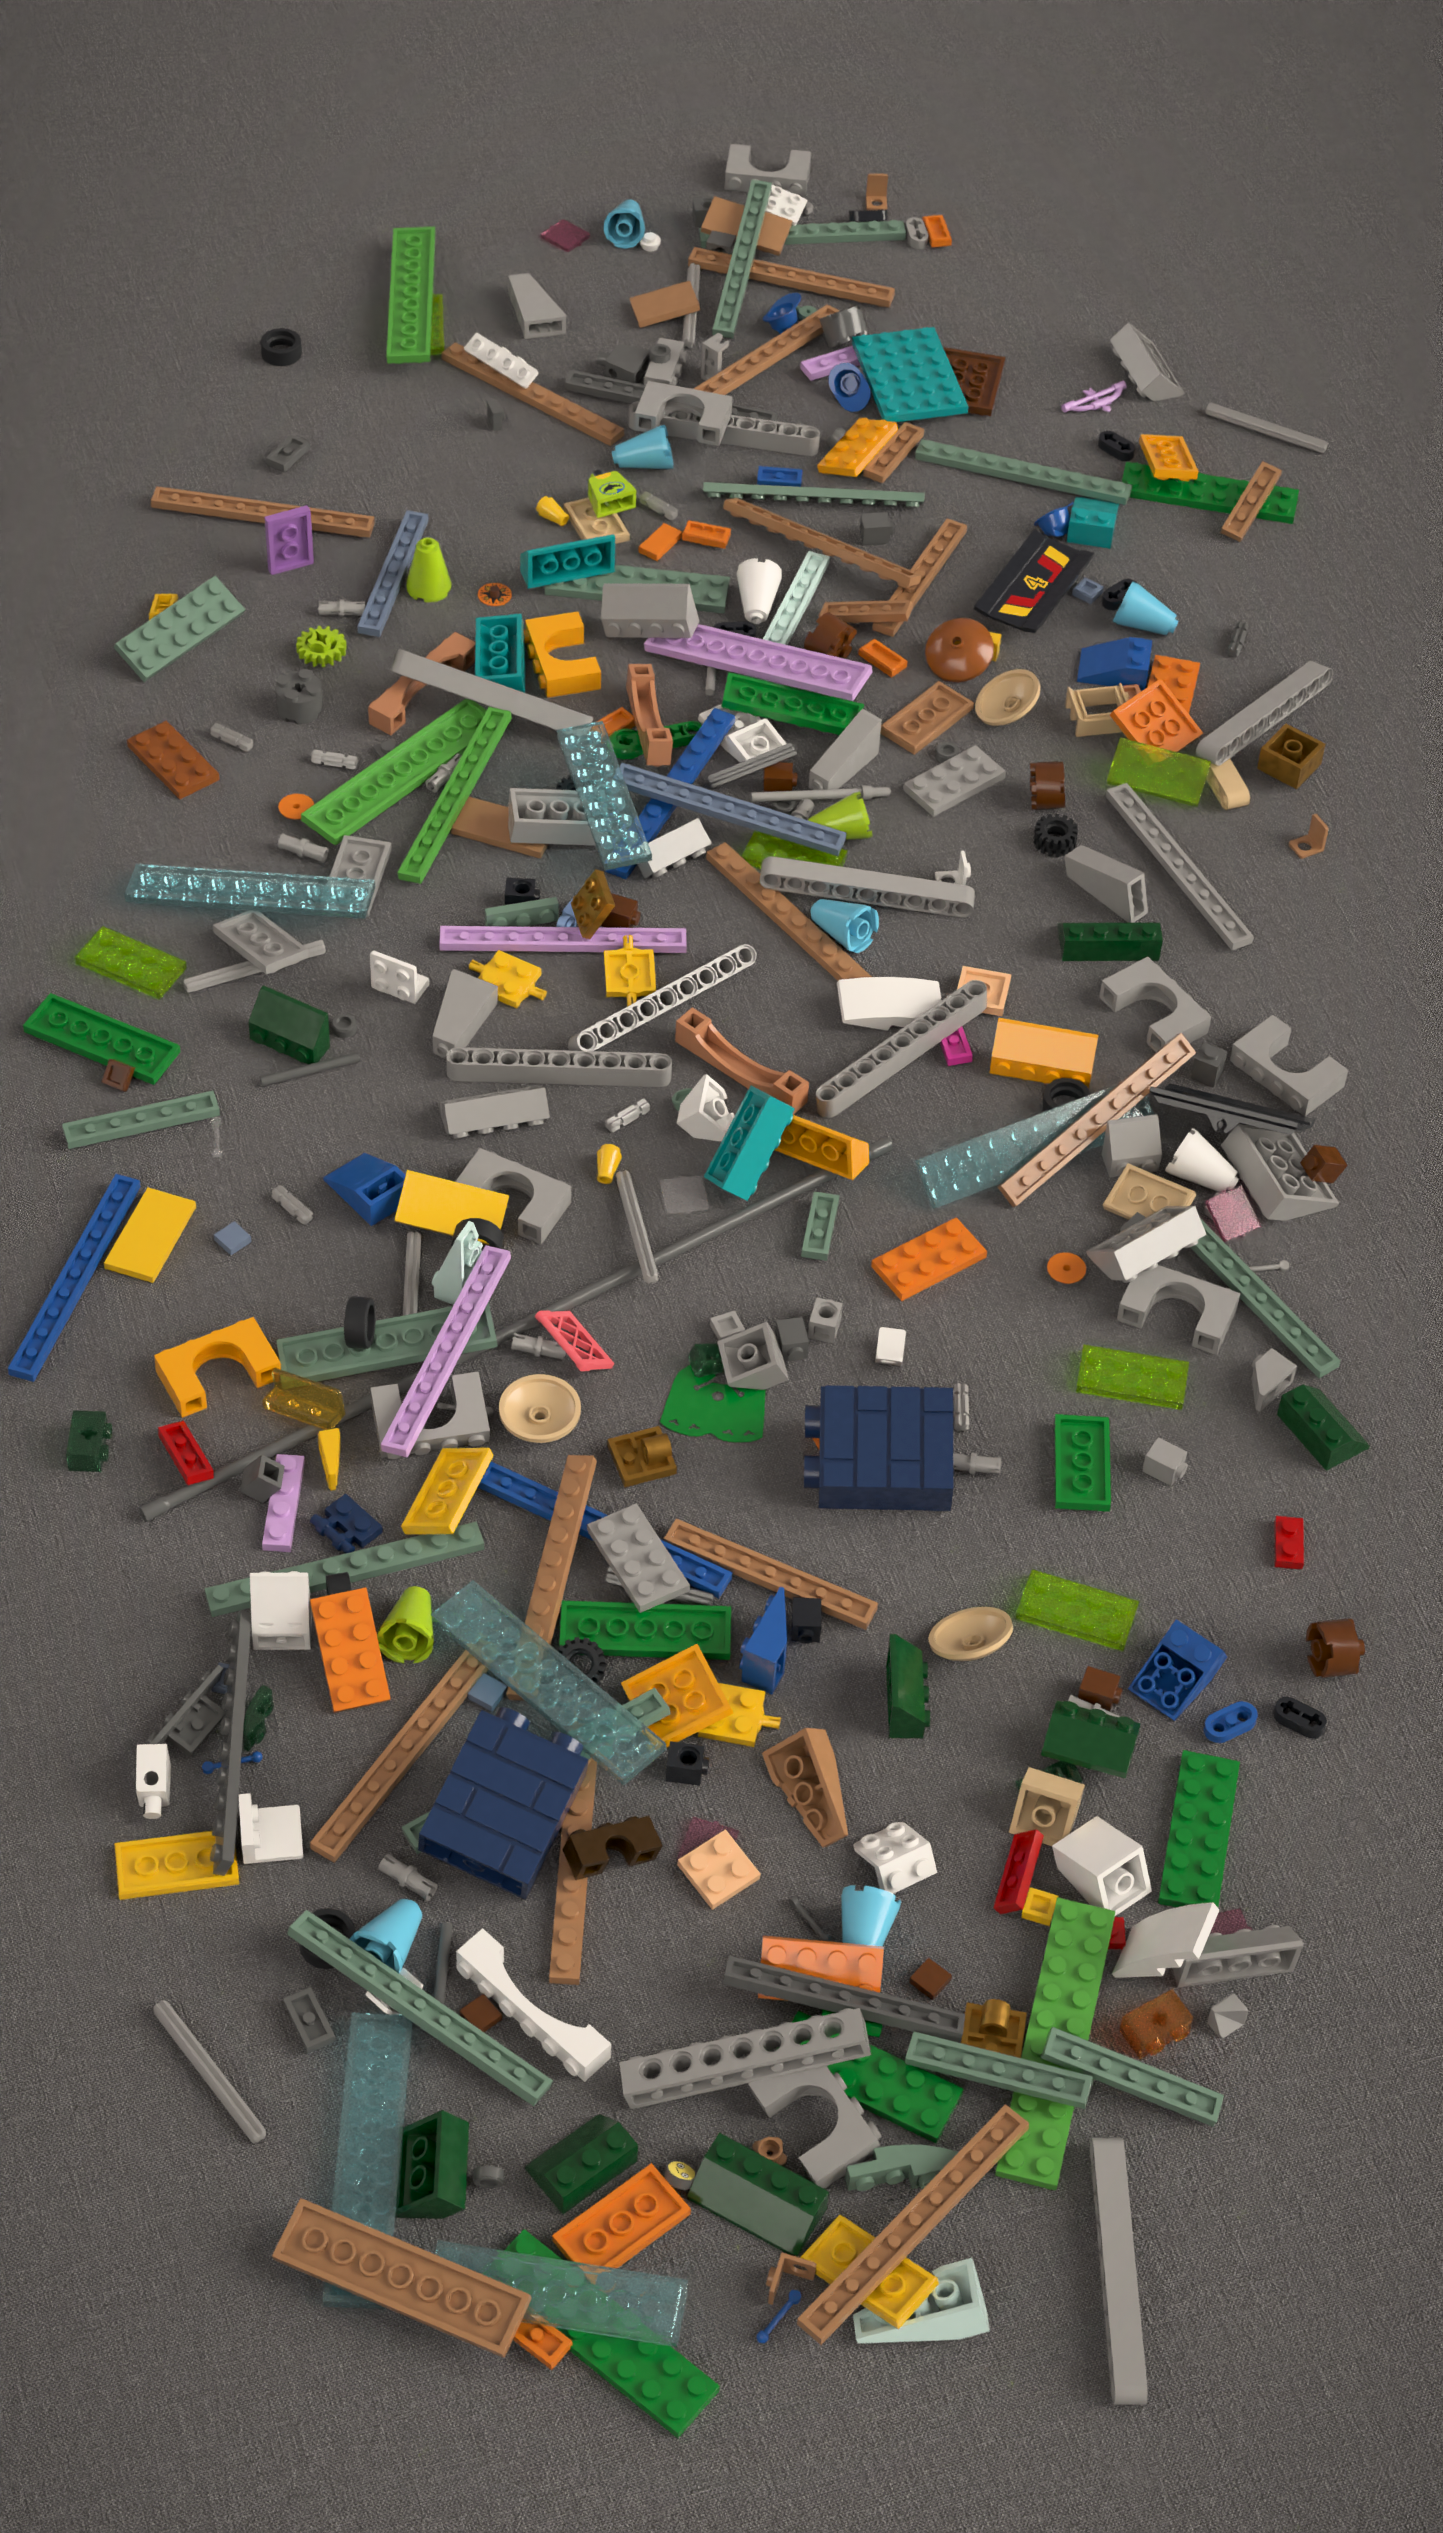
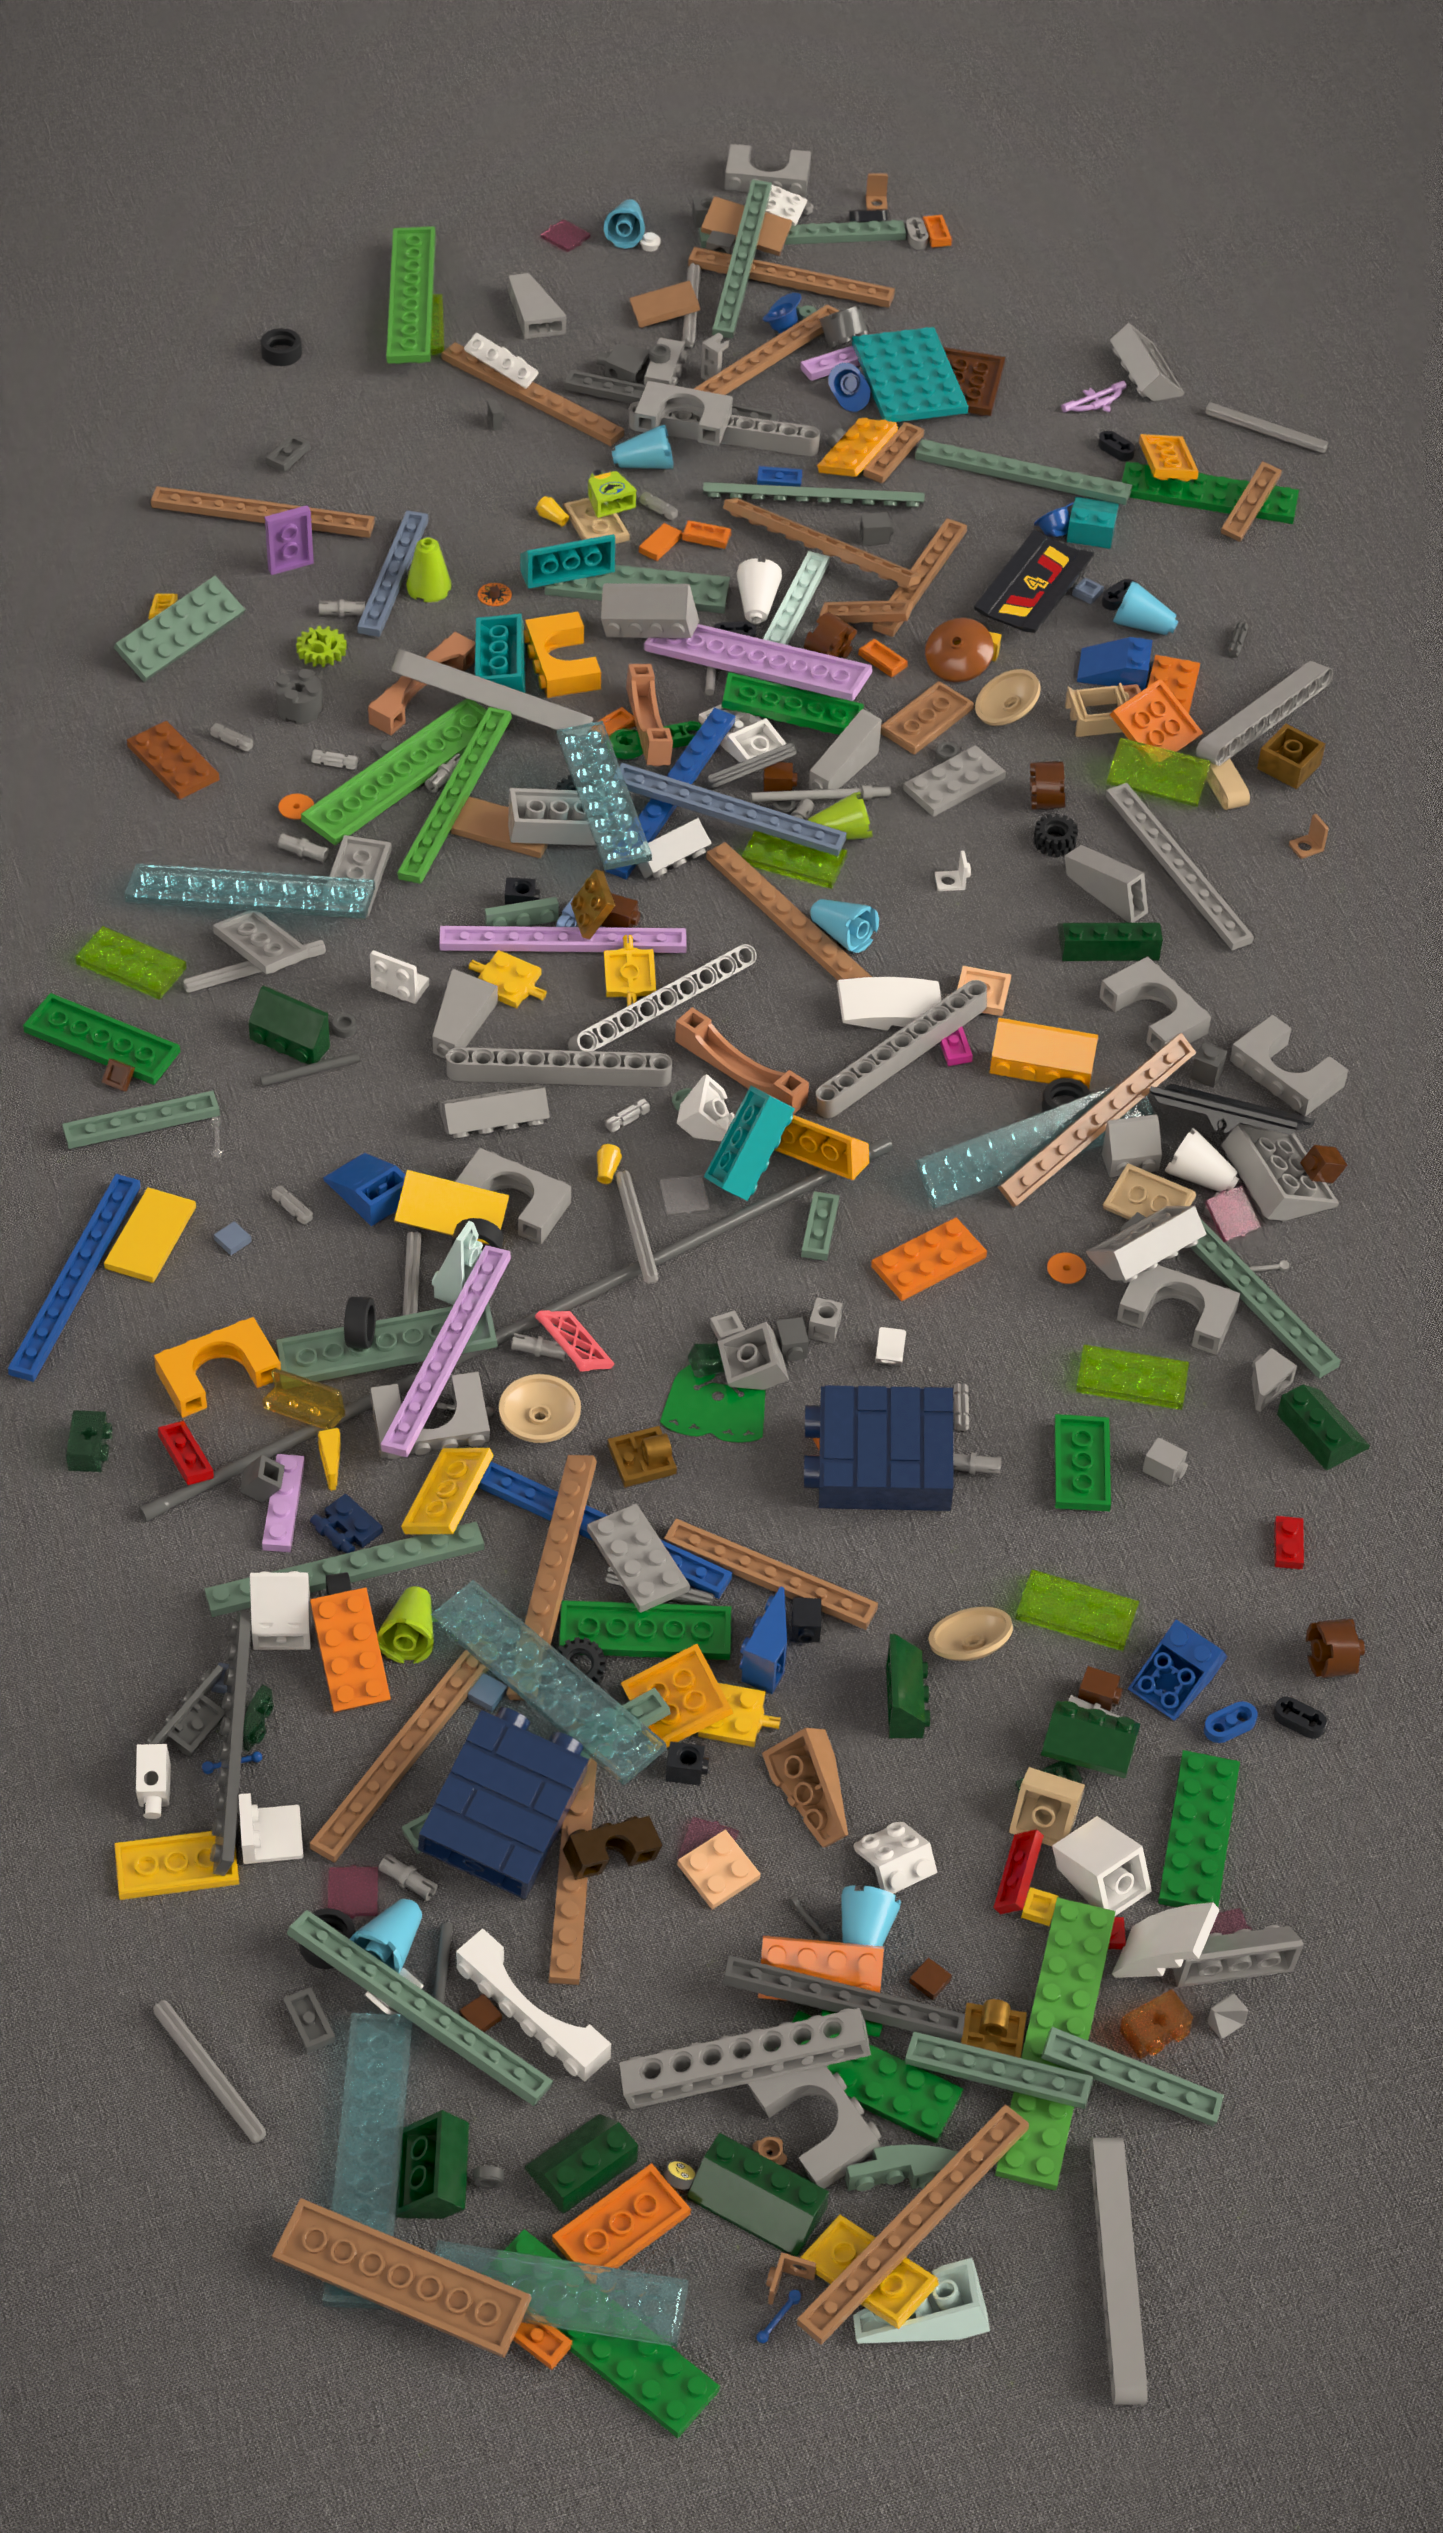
(353, 1890): none -> clear pink piece
(867, 887): light grey beam -> none

